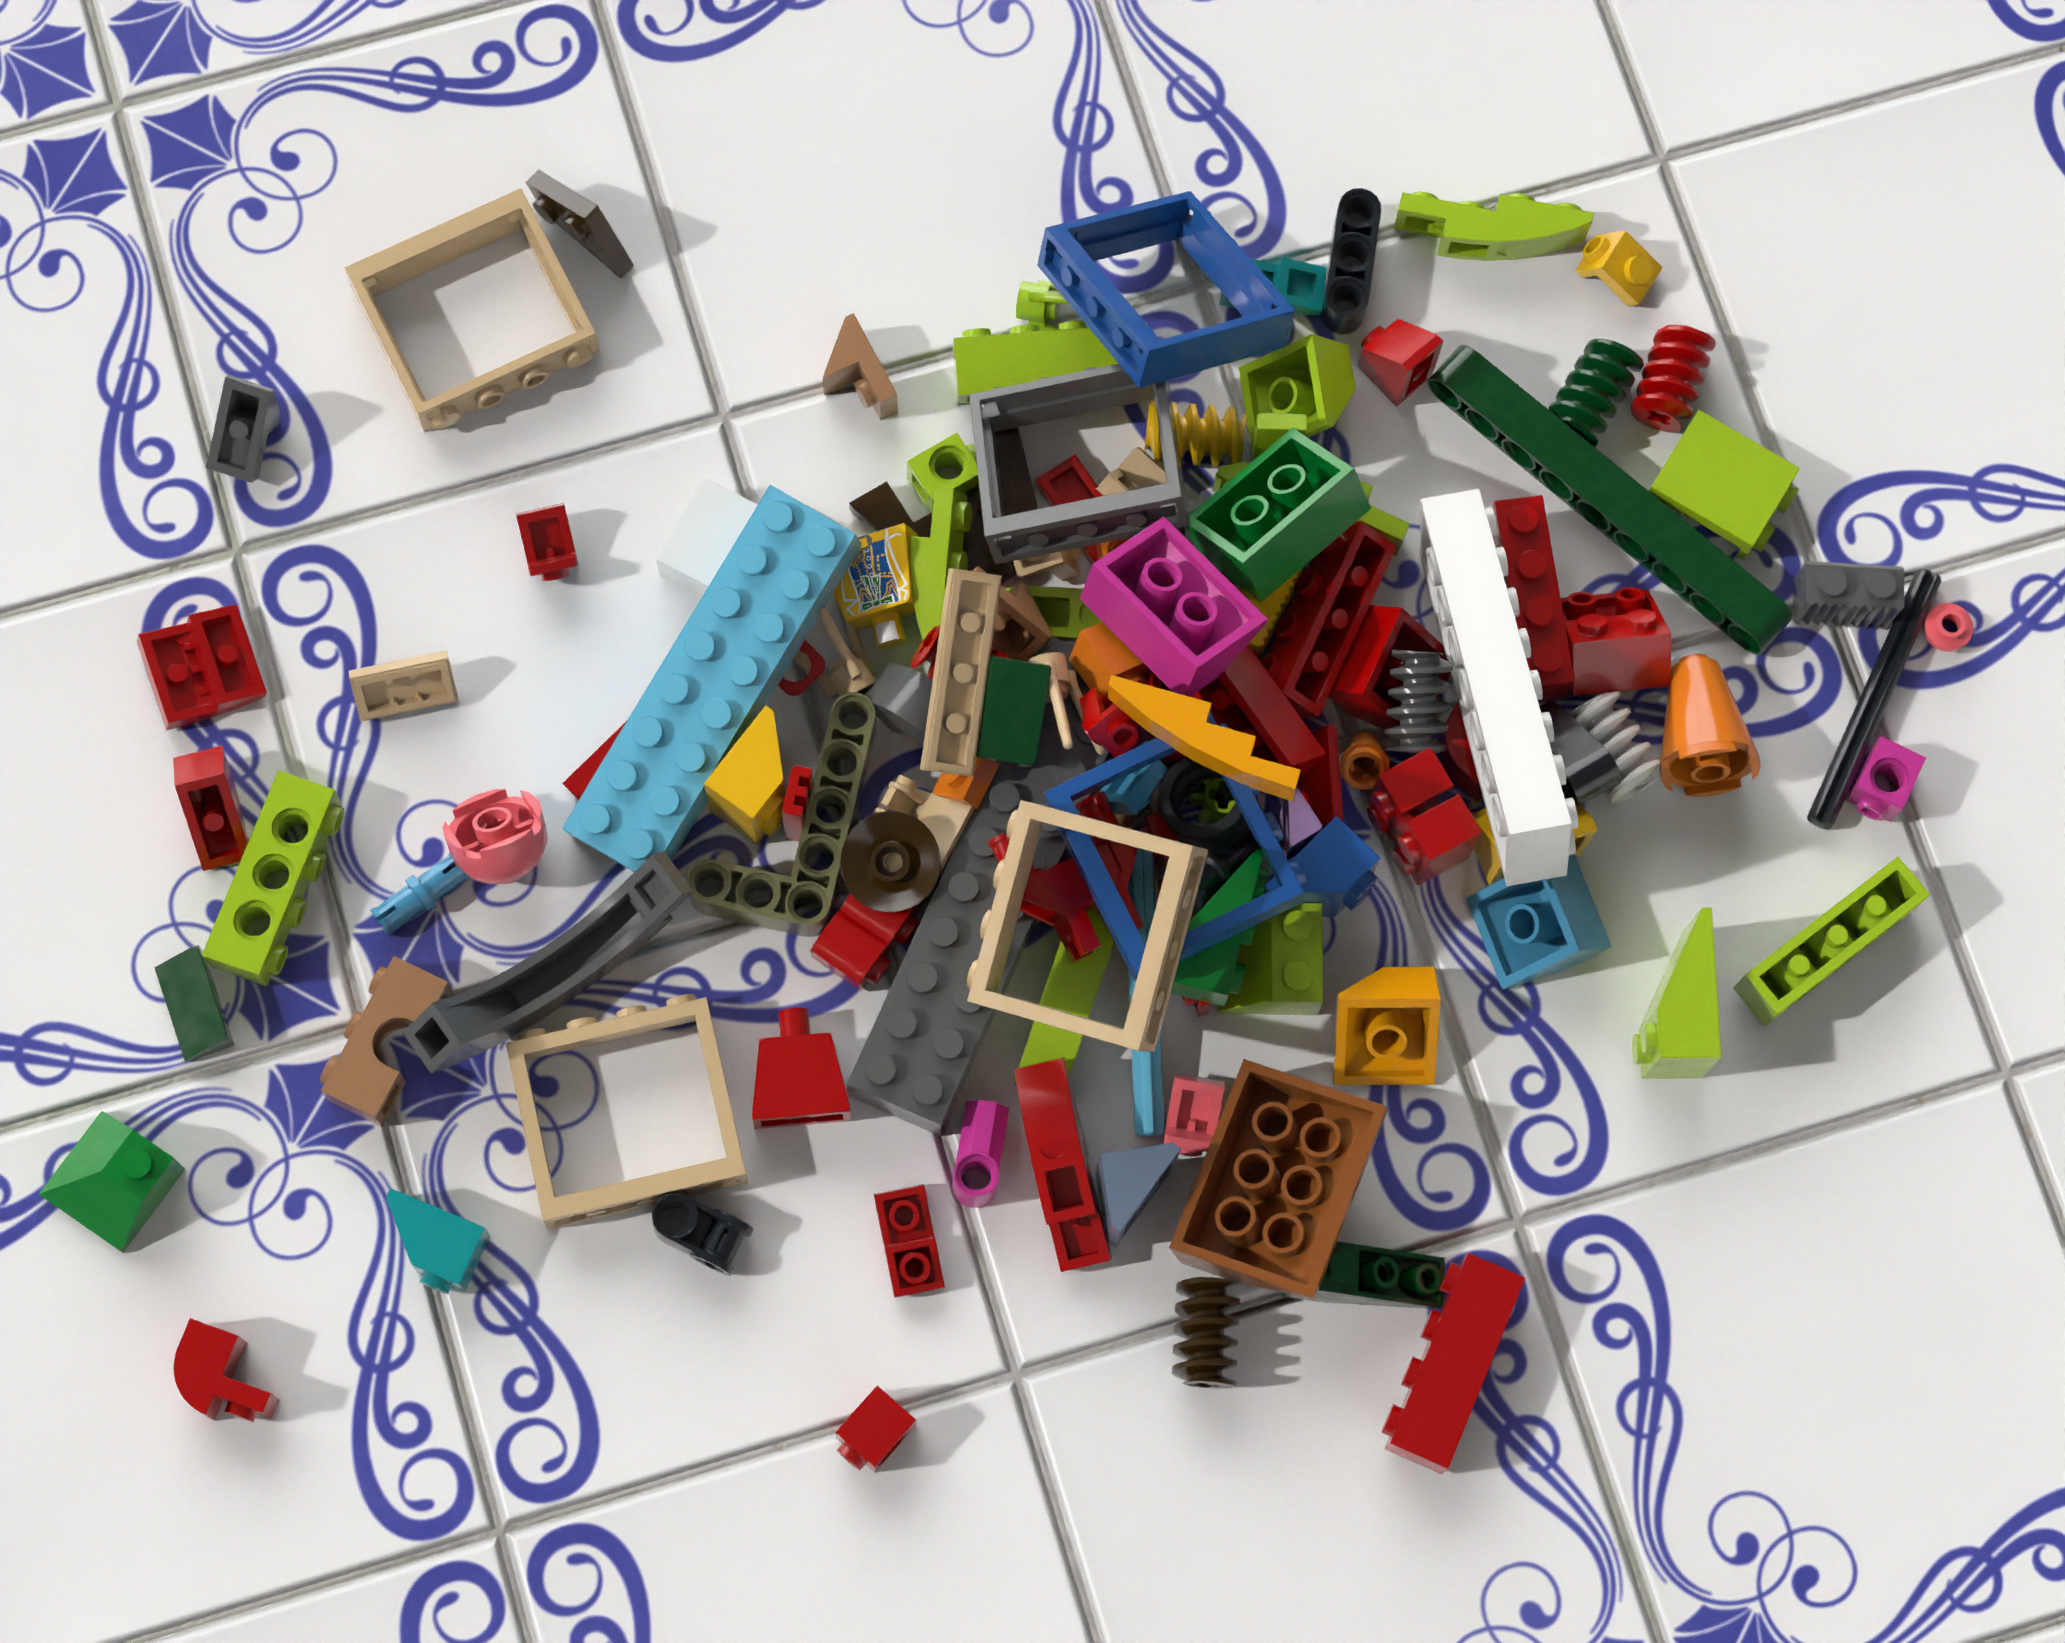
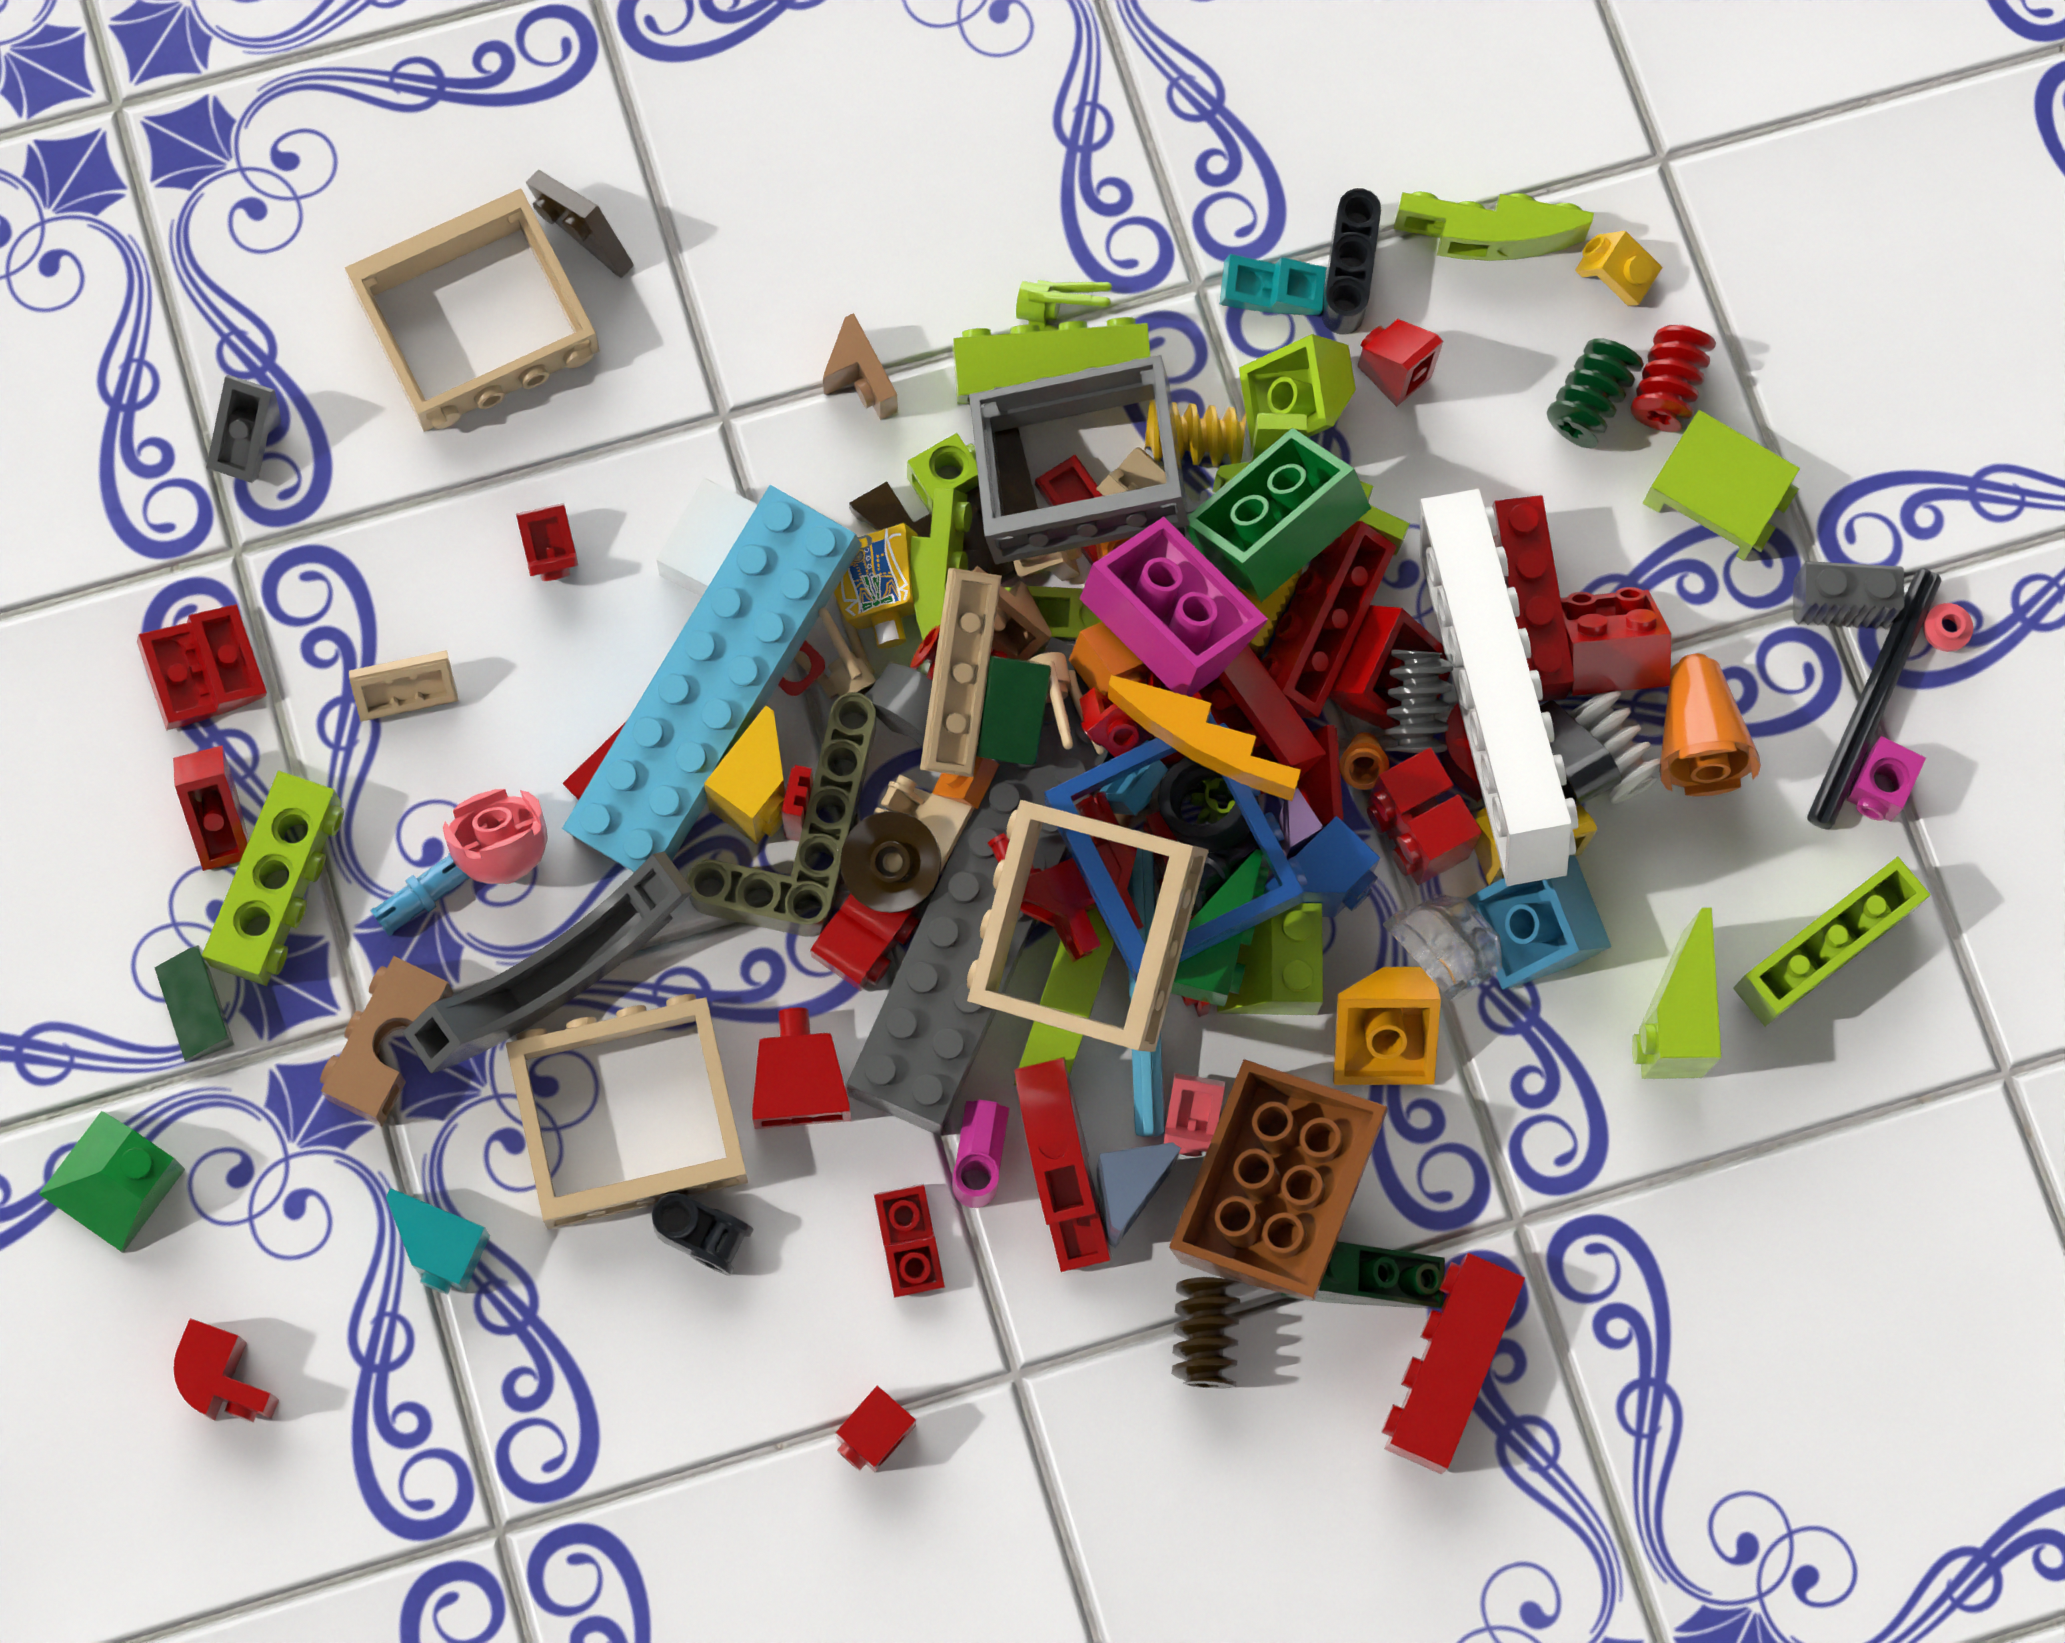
(1069, 264): blue window -> none
(1449, 943): none -> clear slope
(1610, 500): dark green beam -> none

